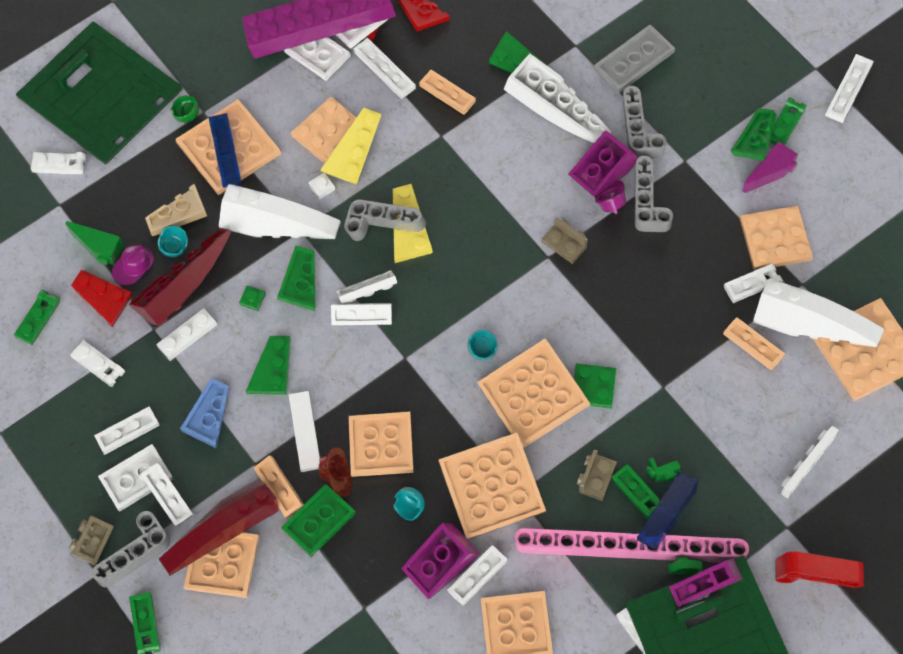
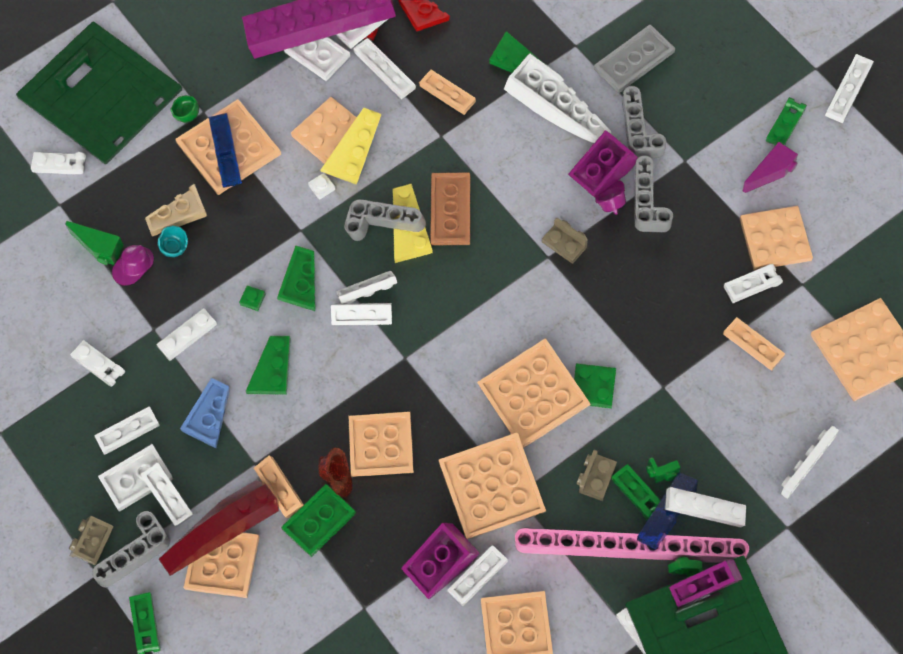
(37, 317): green plate -> none
(102, 295): red wing -> none
(169, 292): dark red wedge -> none
(269, 215): white wedge -> none
(304, 431): white tile -> none
(409, 503): teal hair -> none
(450, 209): none -> nougat plate
(482, 345): teal hair -> none
(705, 507): none -> white plate
(756, 136): green wing -> none
(805, 313): white wedge -> none
(818, 568): red beam -> none

